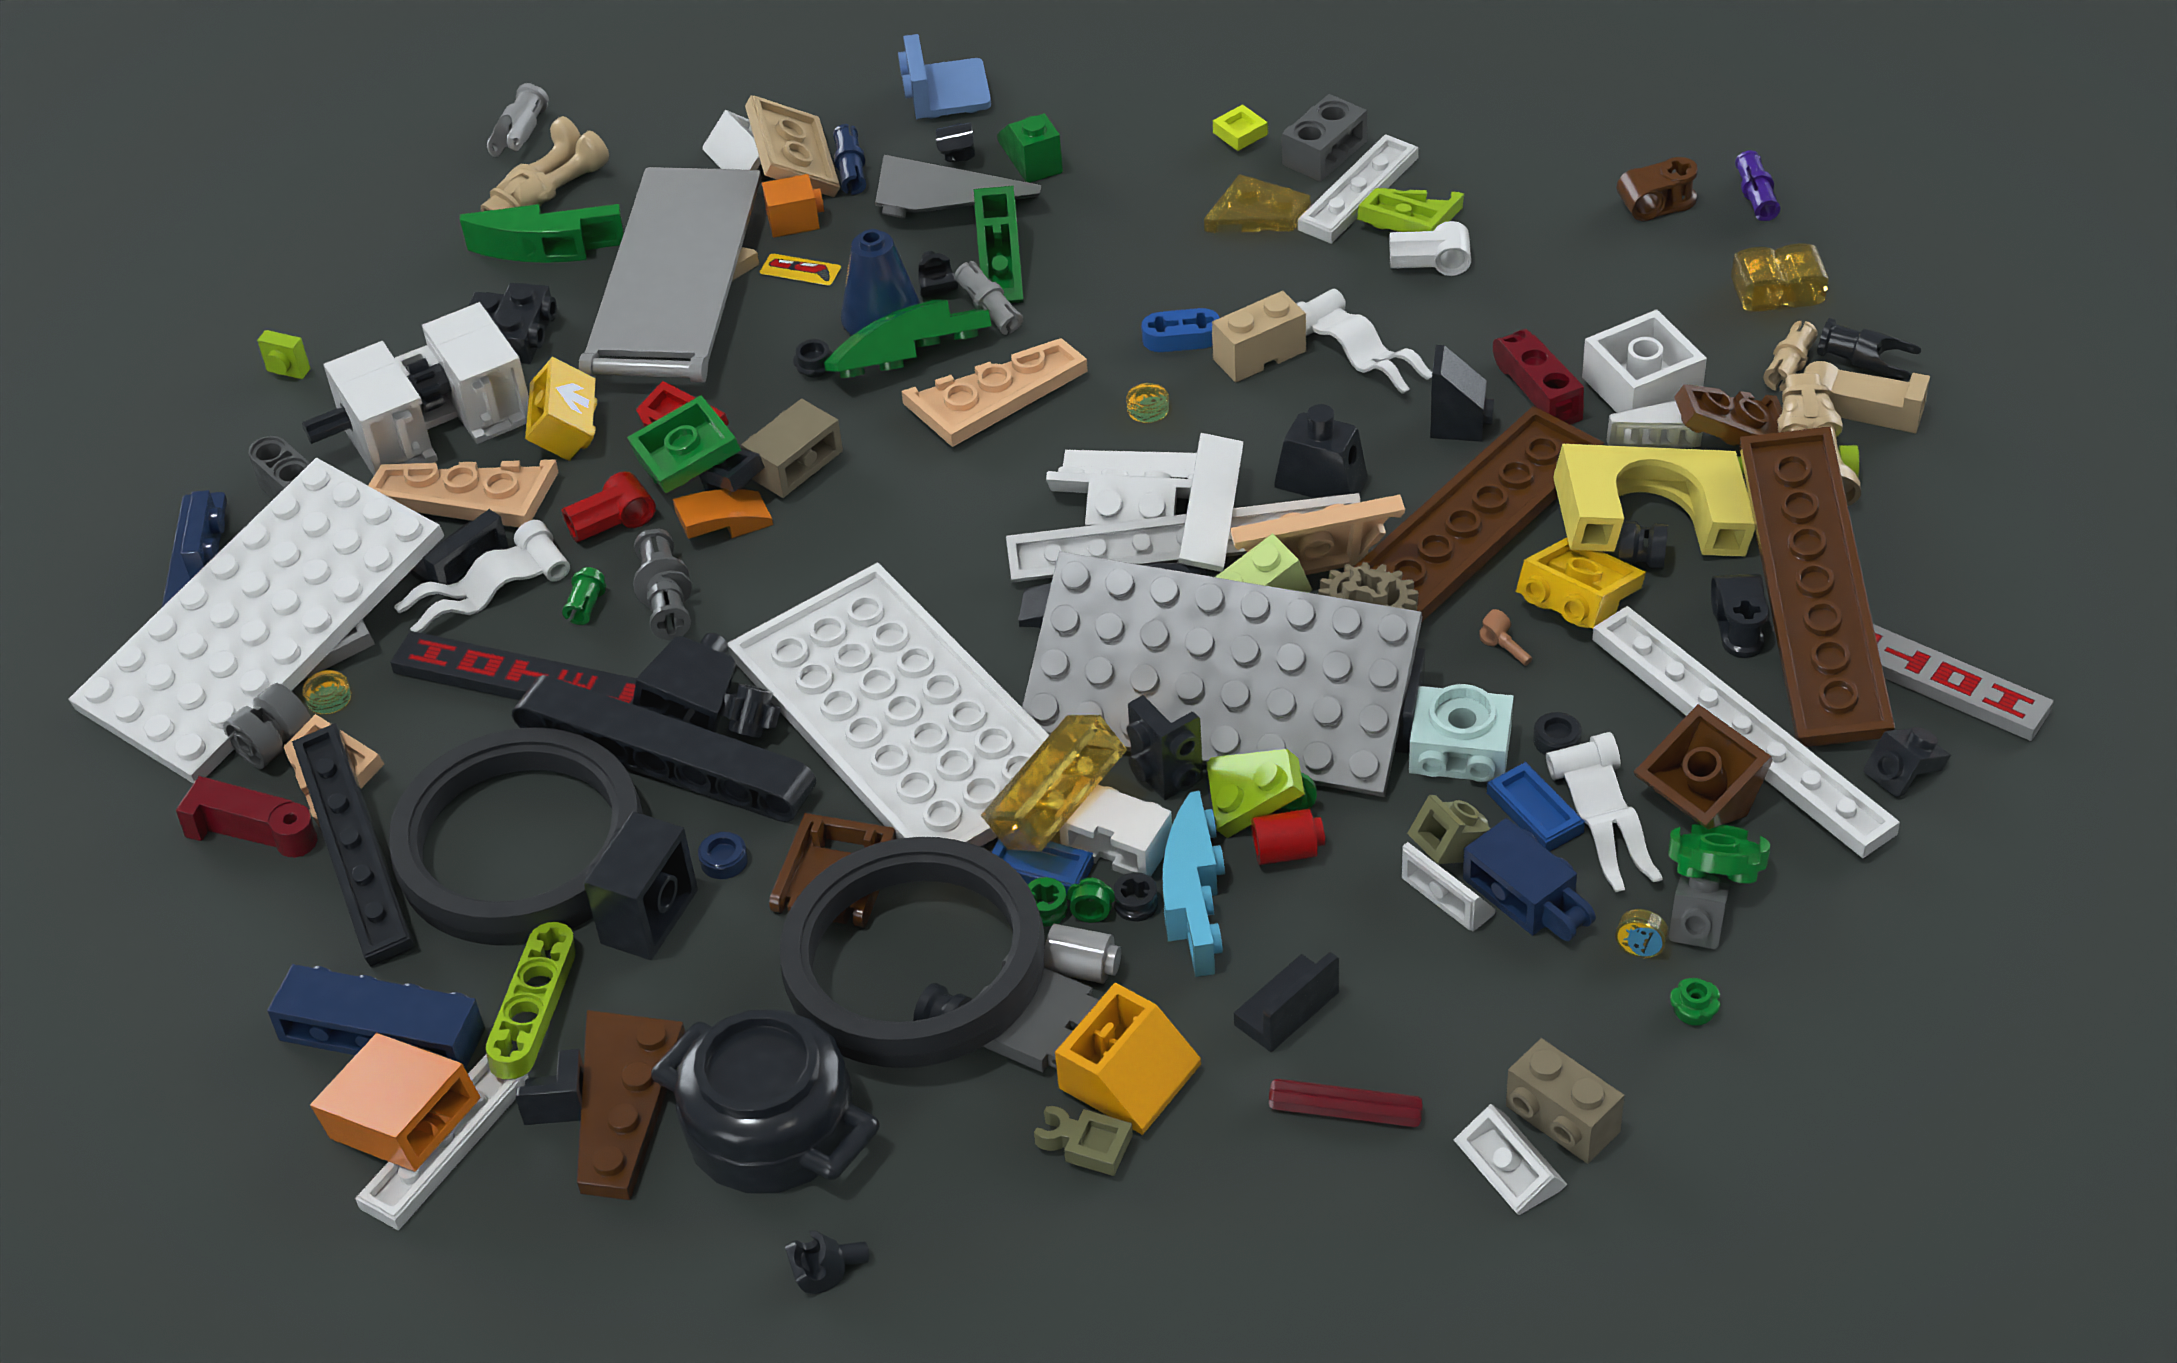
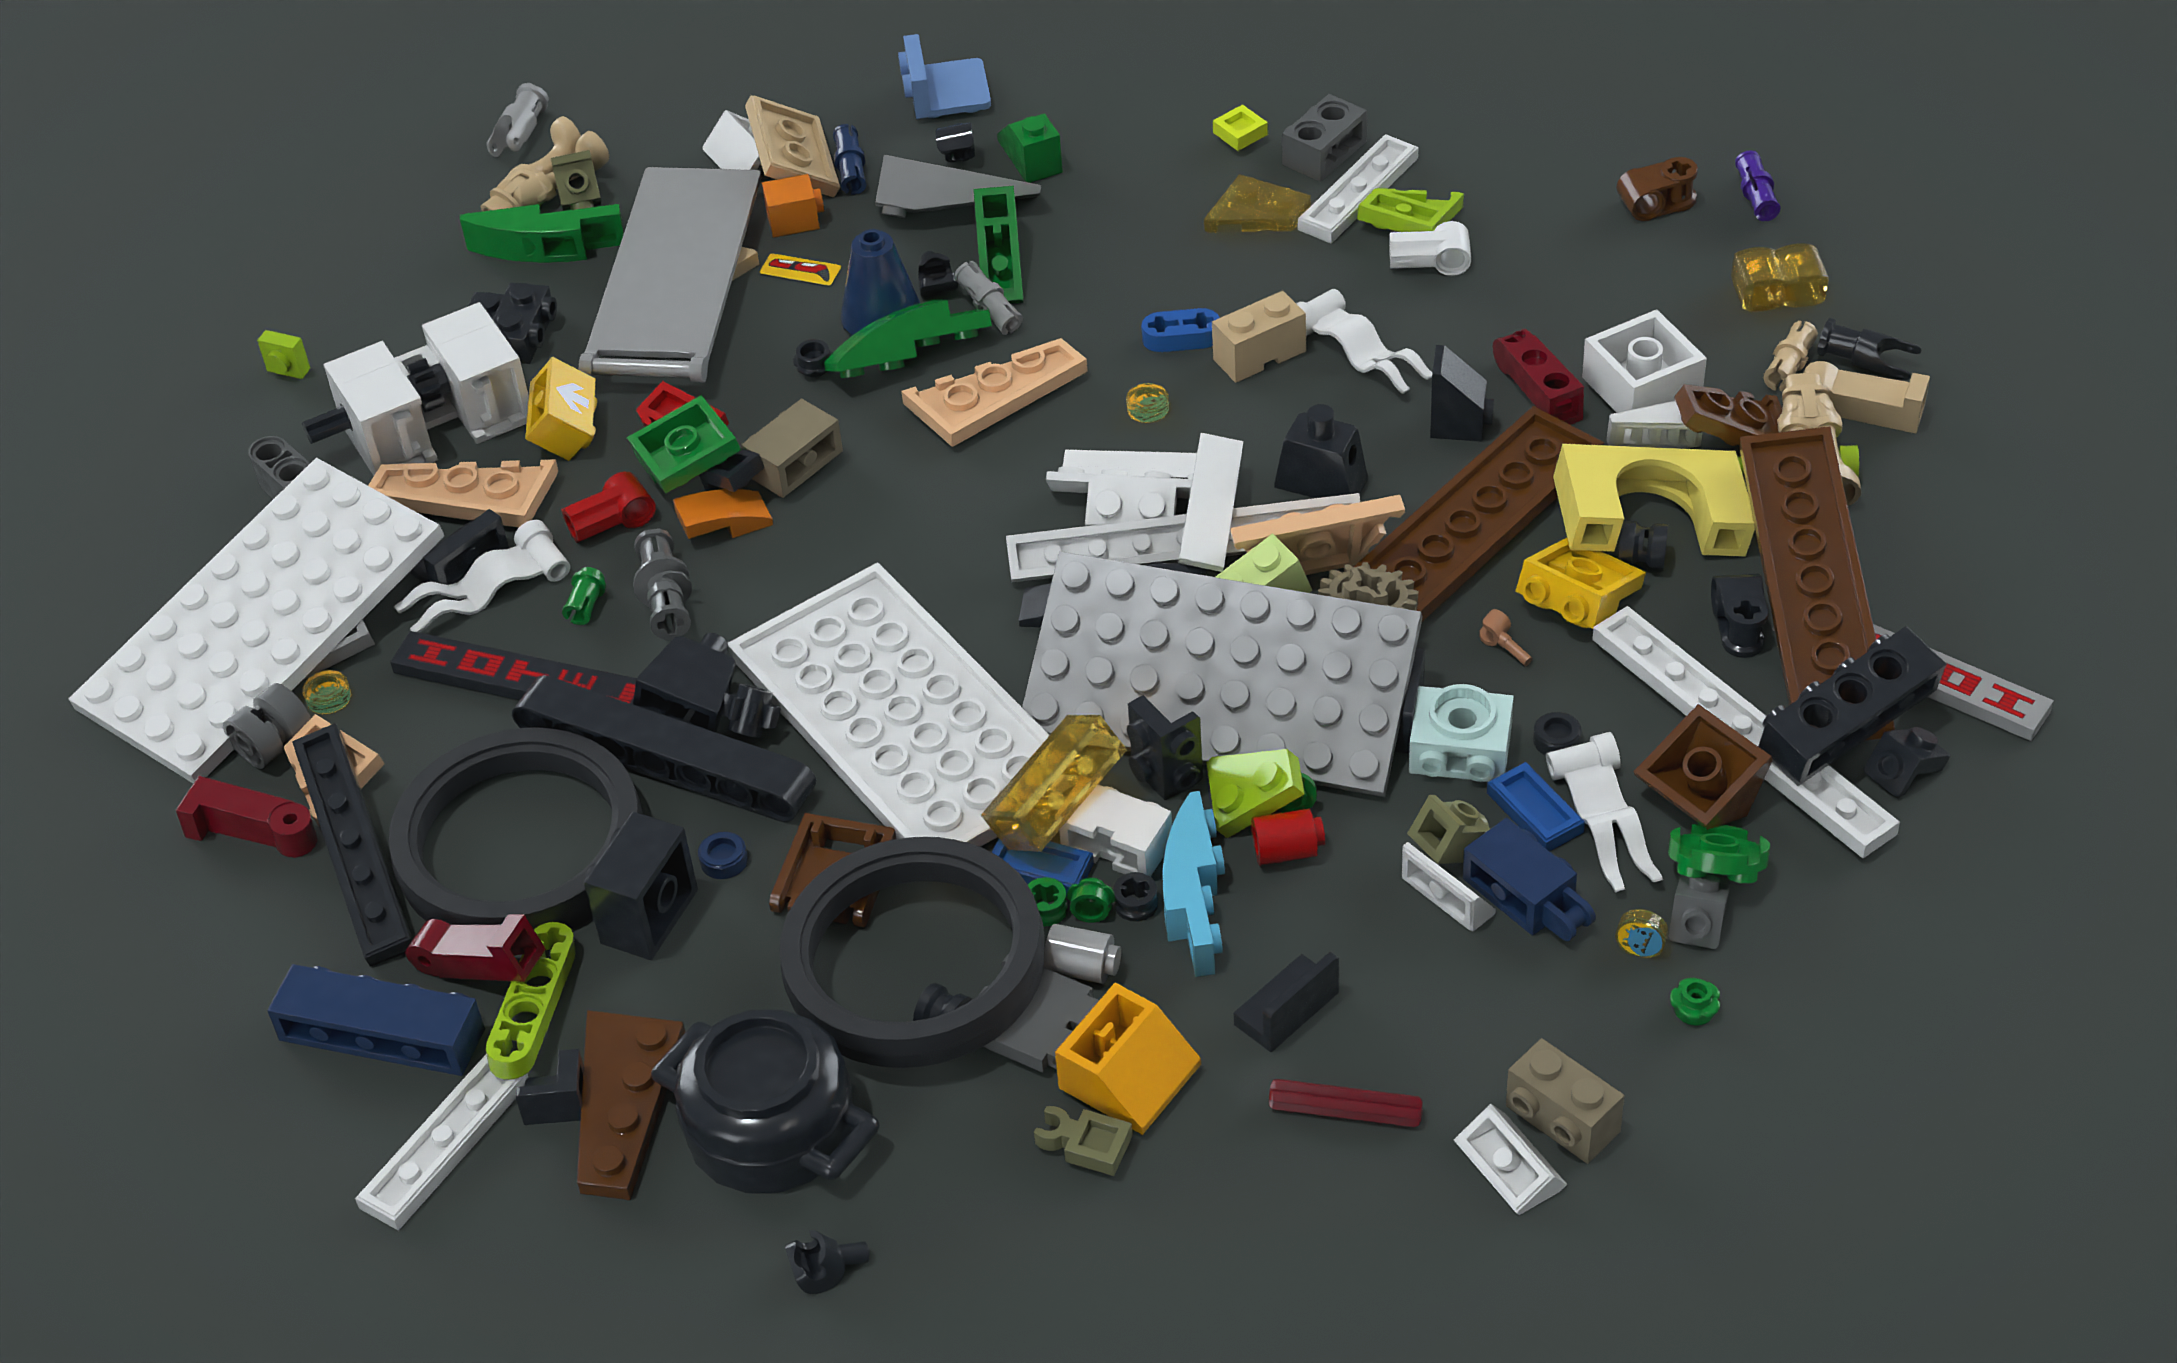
(195, 538): dark blue bracket -> none
(395, 1101): orange brick -> none
(476, 950): none -> dark red leg
(576, 165): none -> olive brick
(1909, 675): none -> black brick

